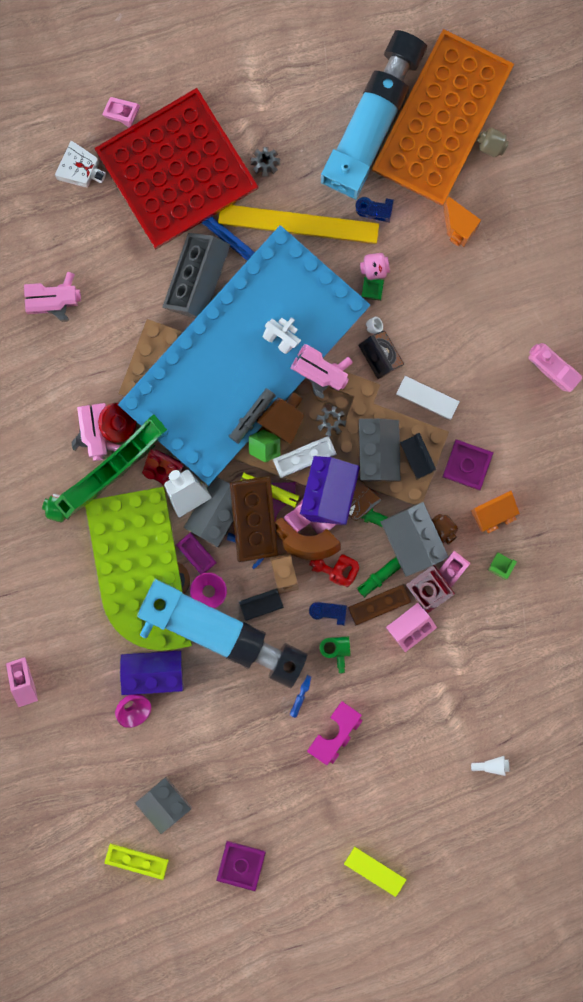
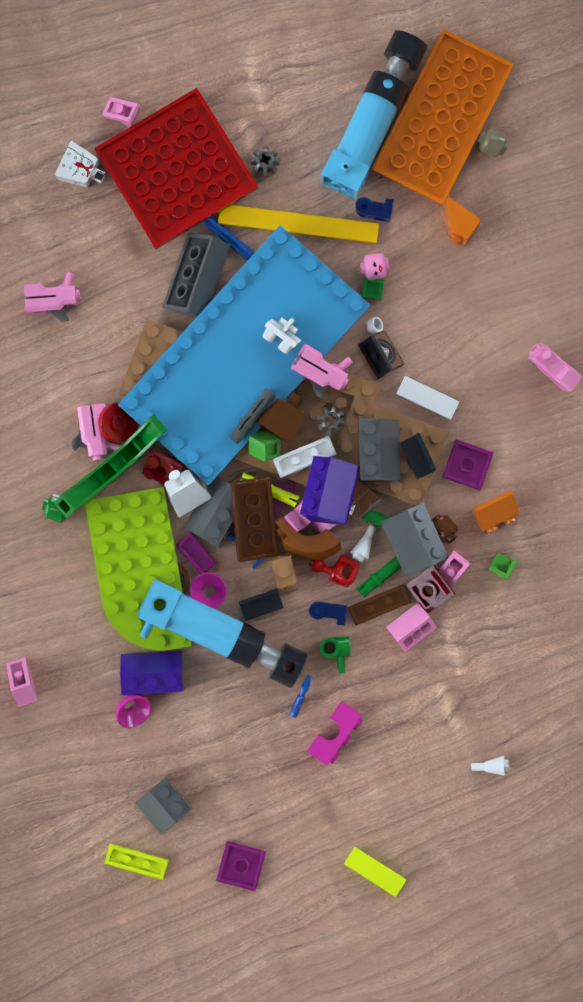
(362, 548): none -> white cone

